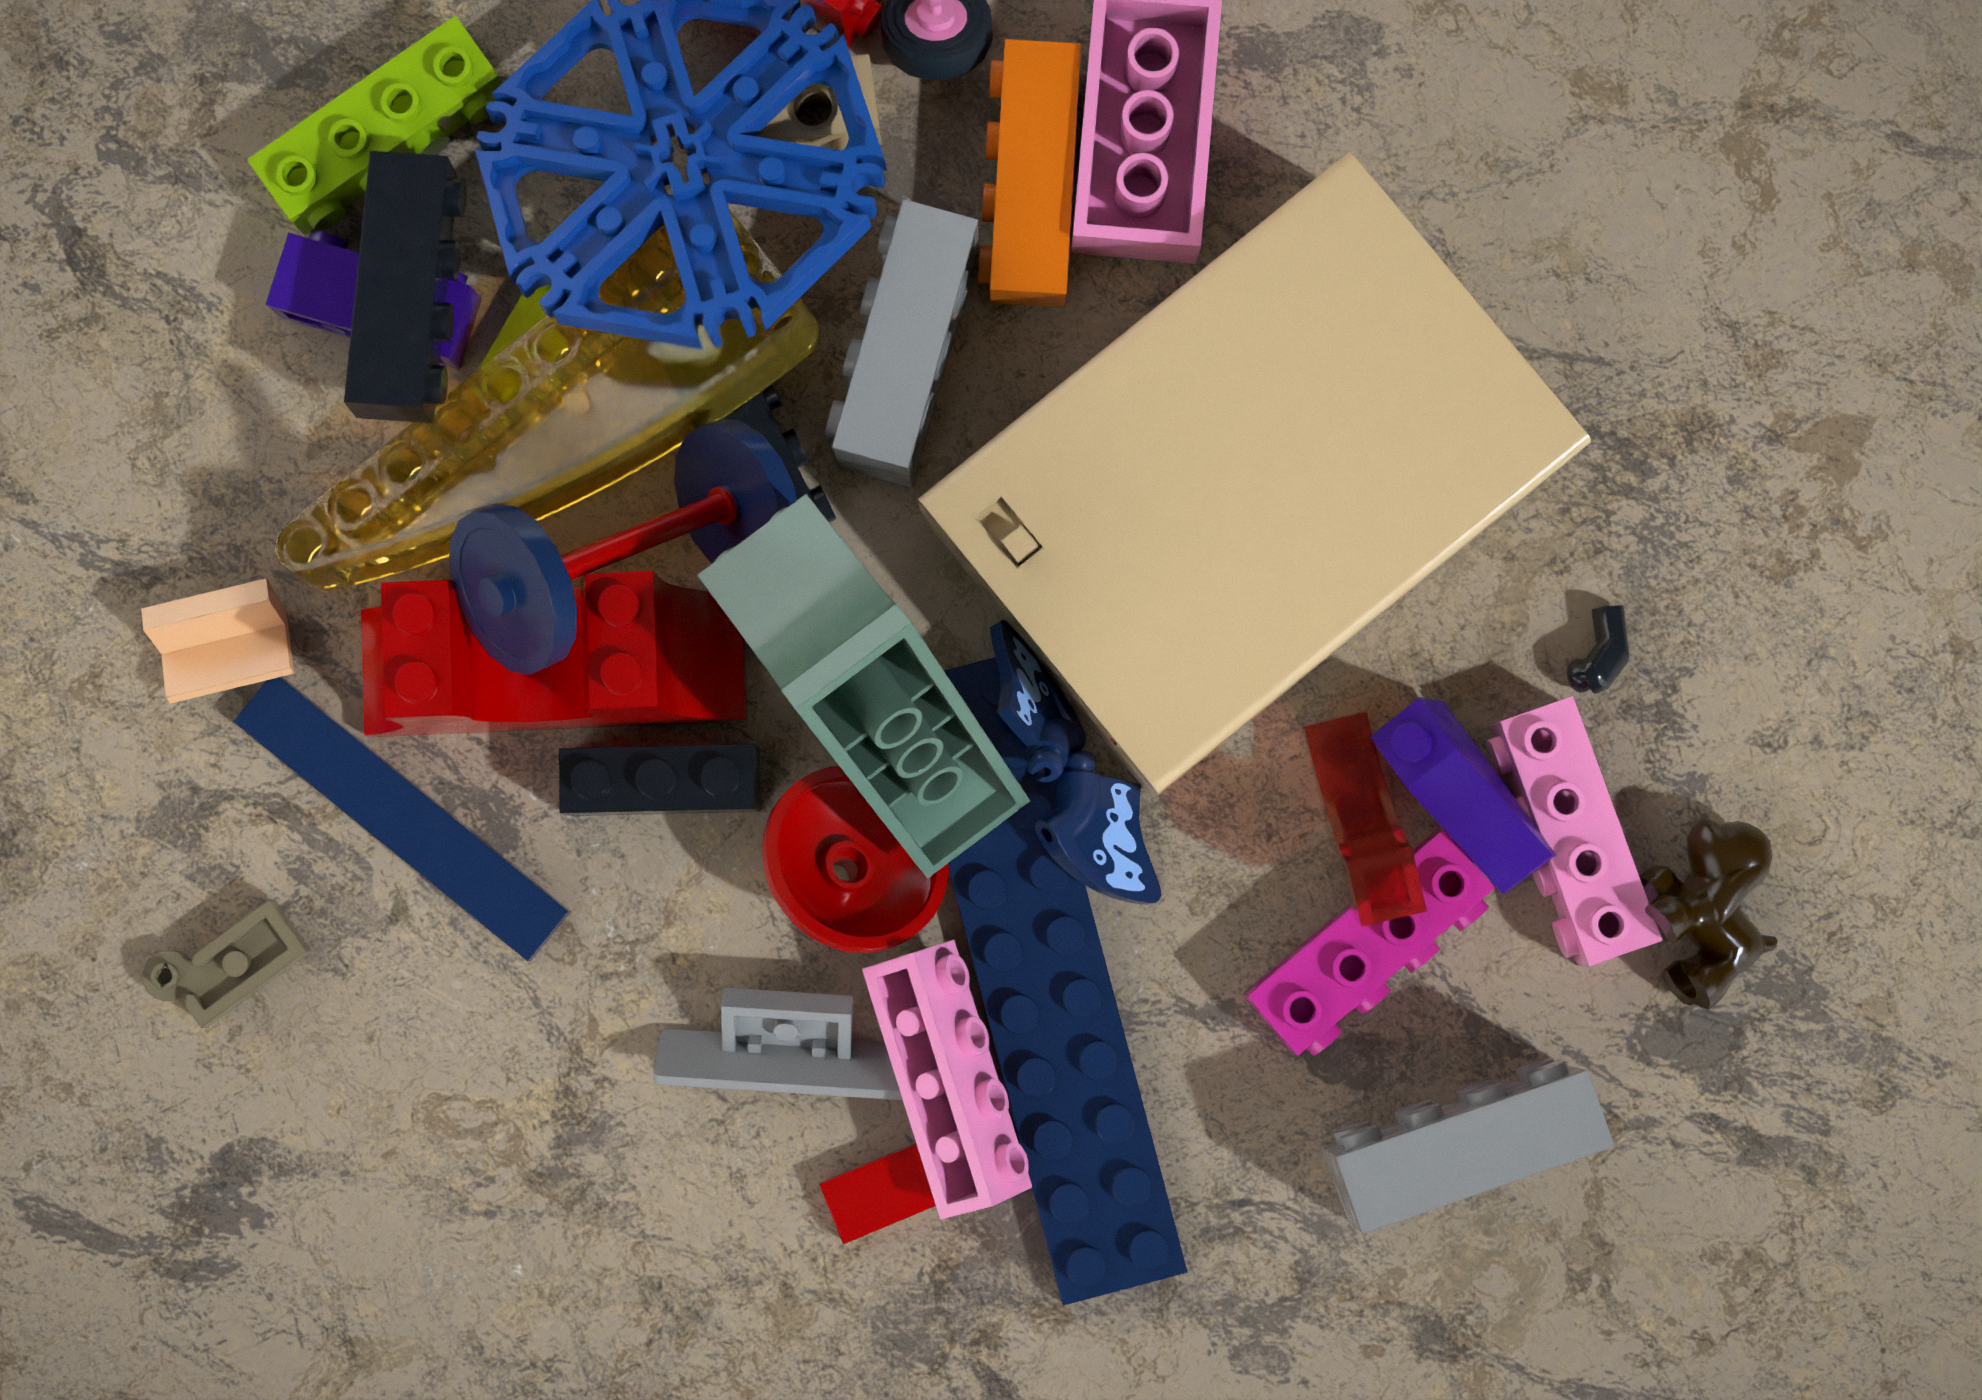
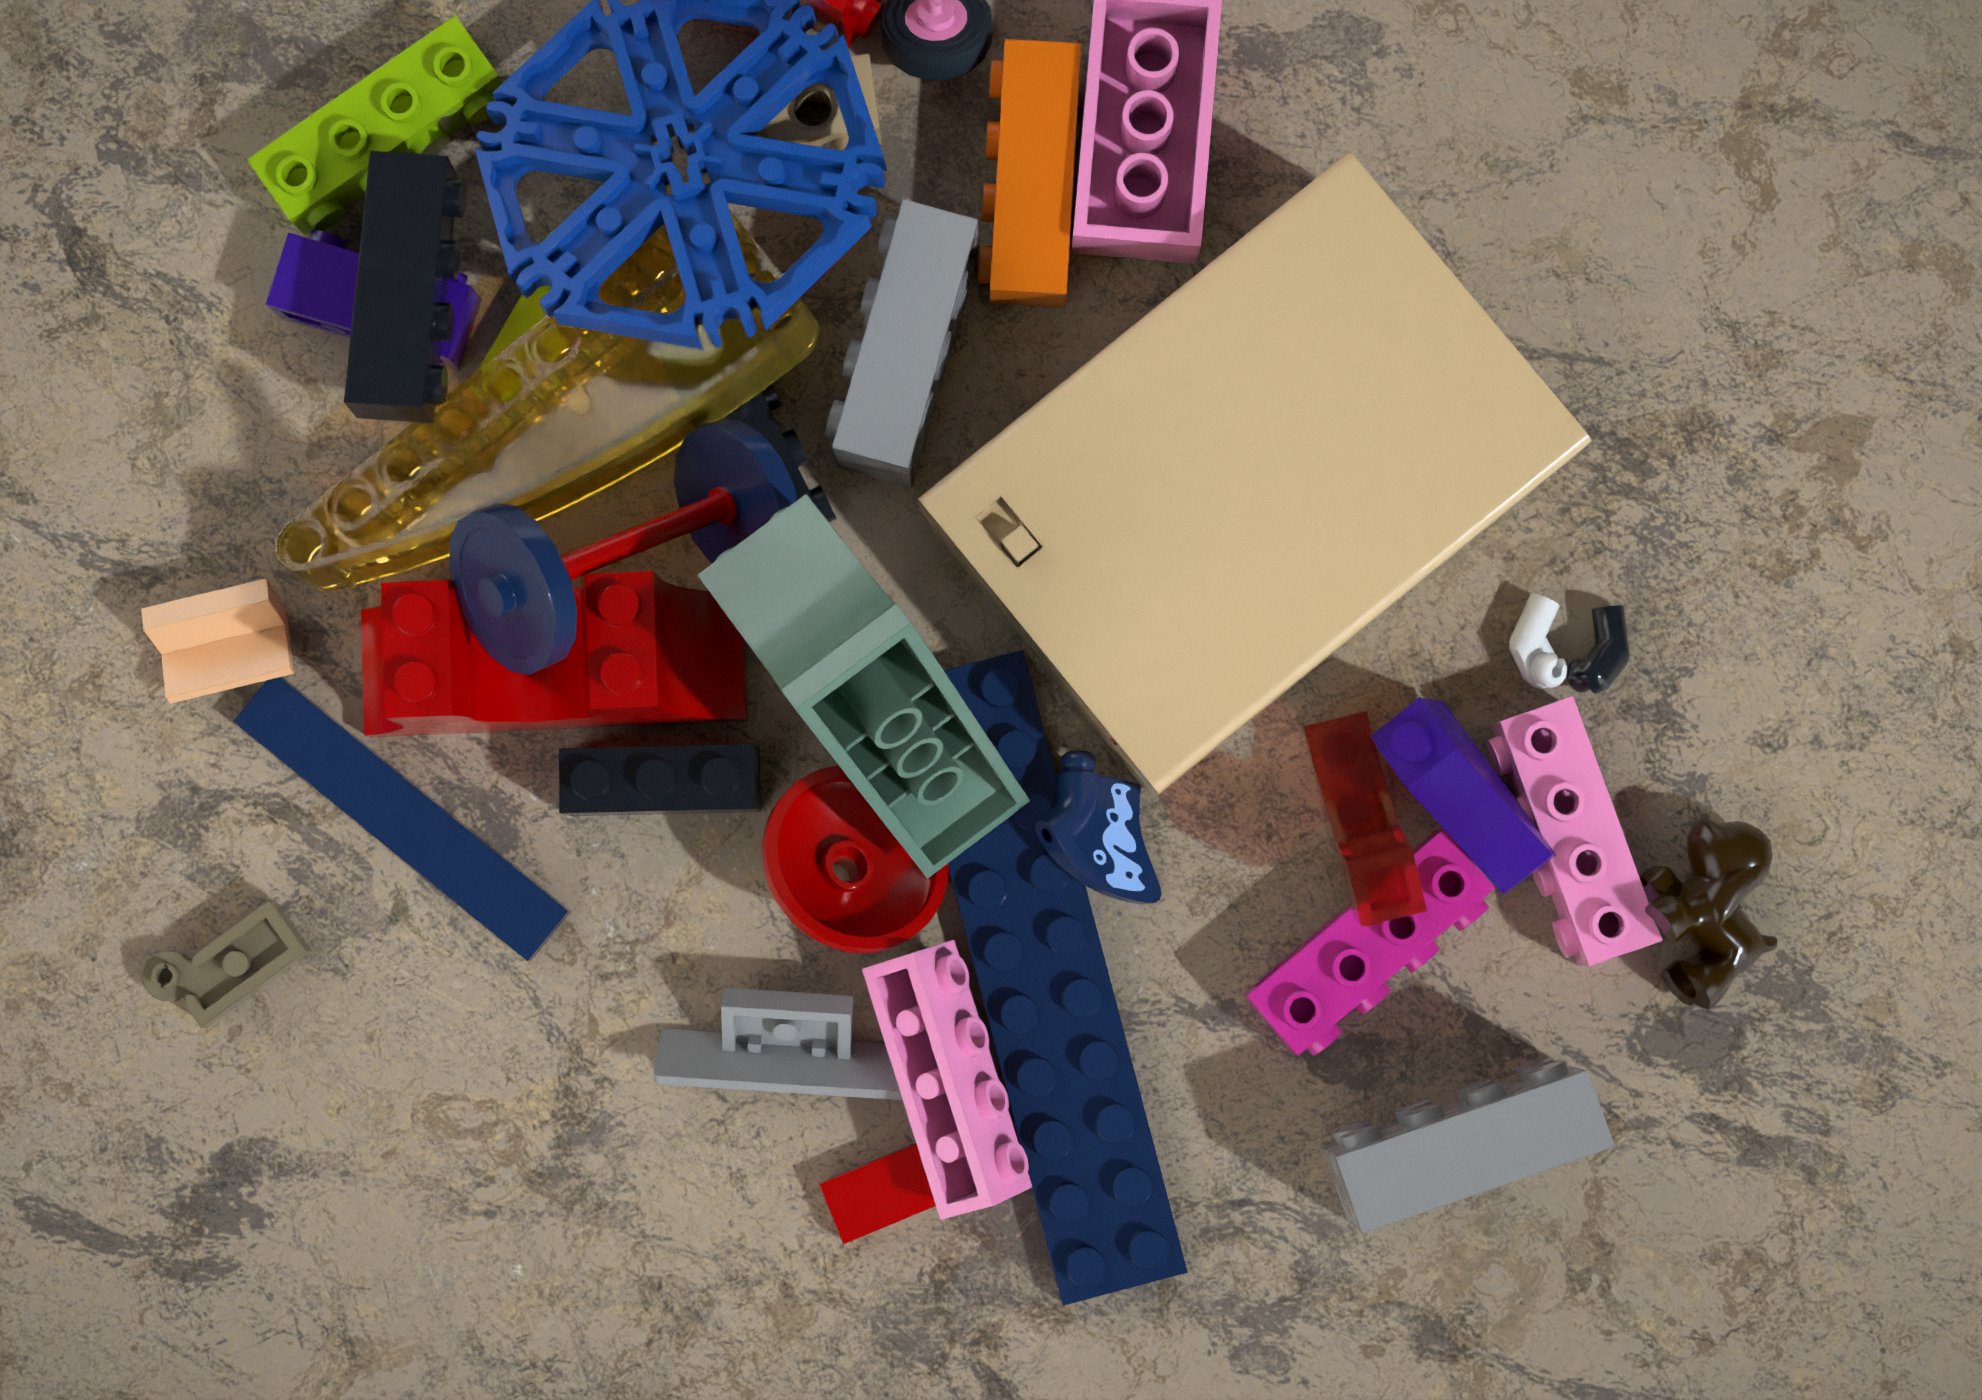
(1034, 705): dark blue arm -> none
(1531, 647): none -> white arm

